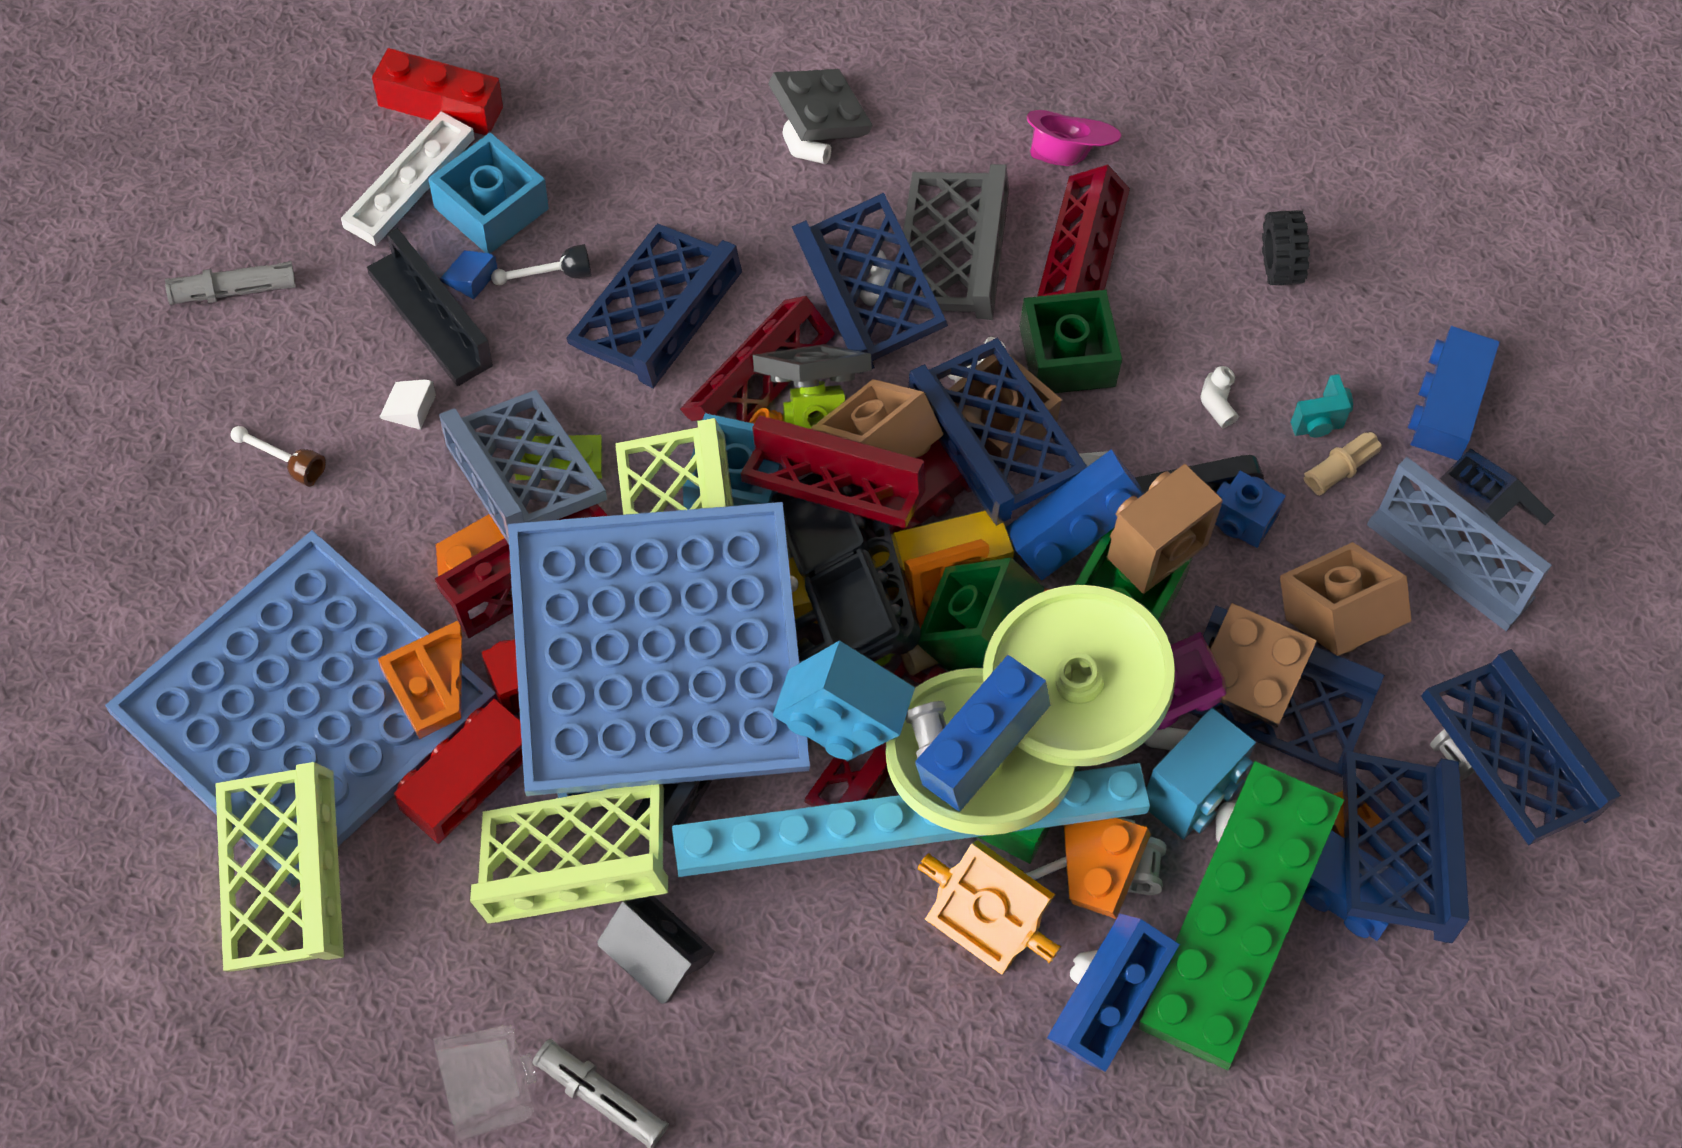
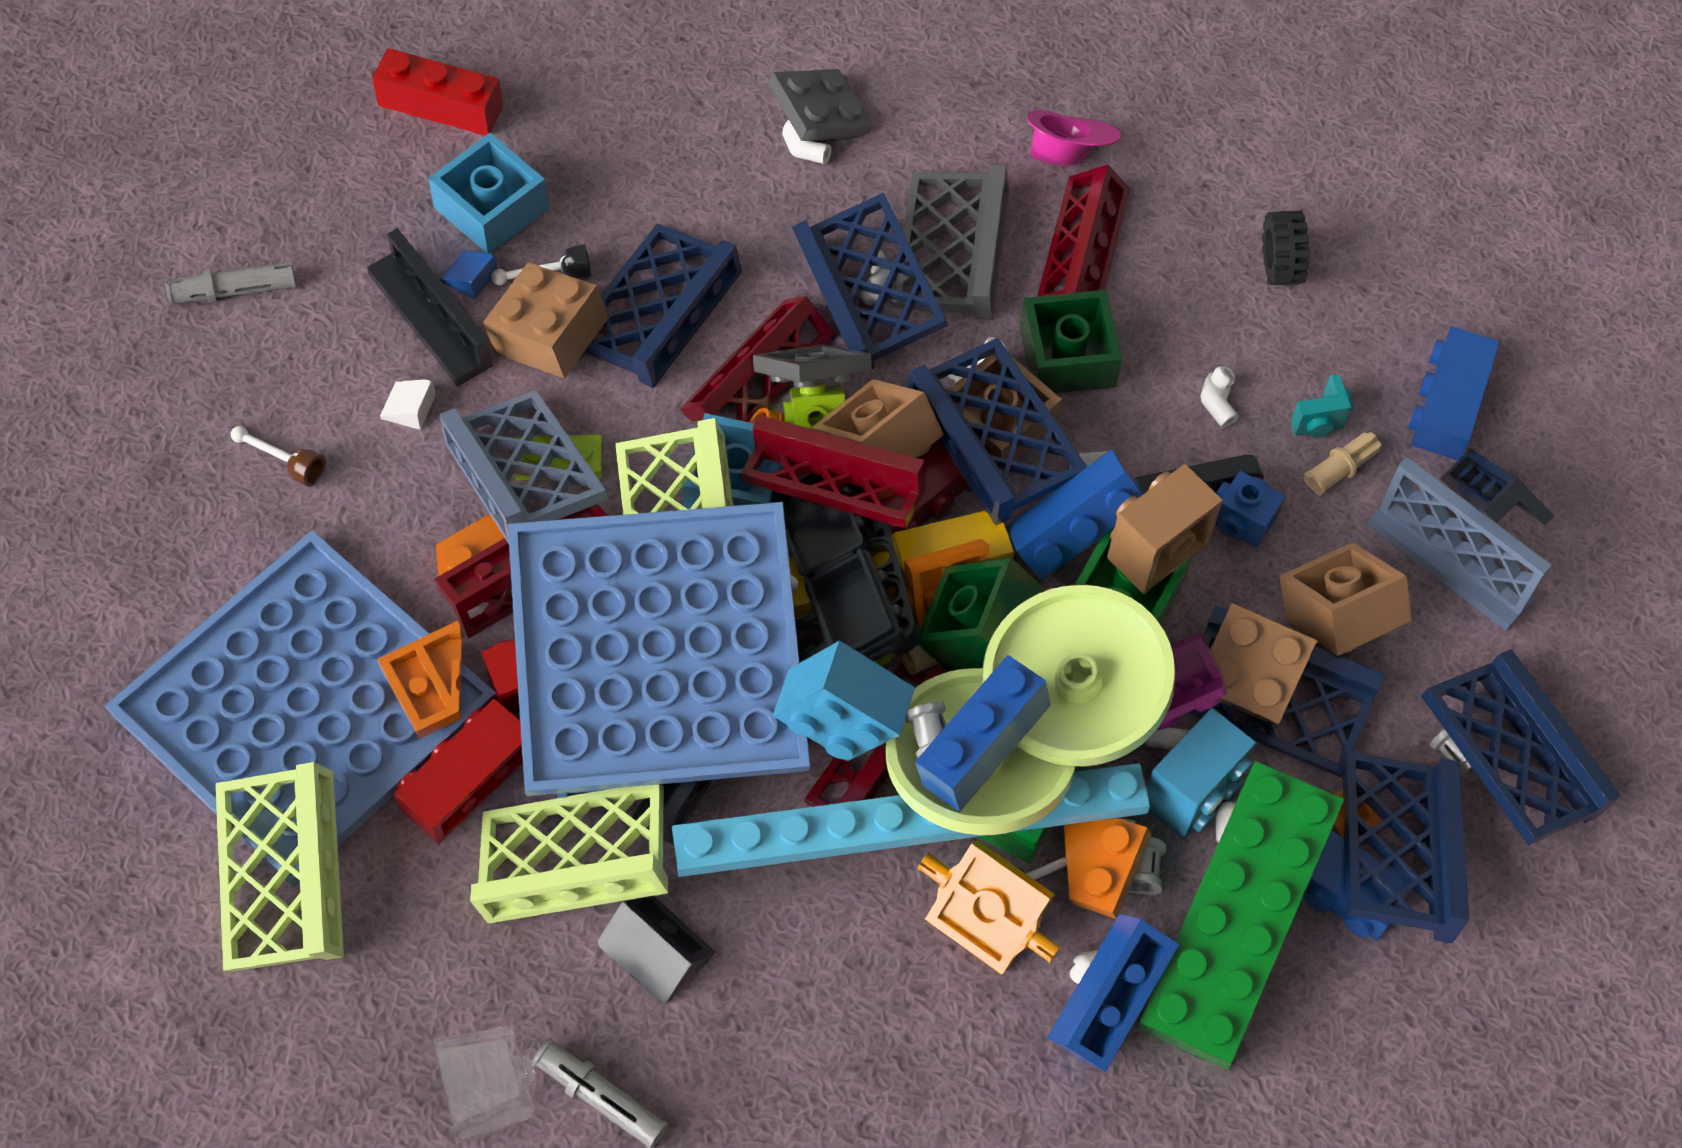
(406, 178): white plate -> none
(546, 320): none -> medium nougat brick

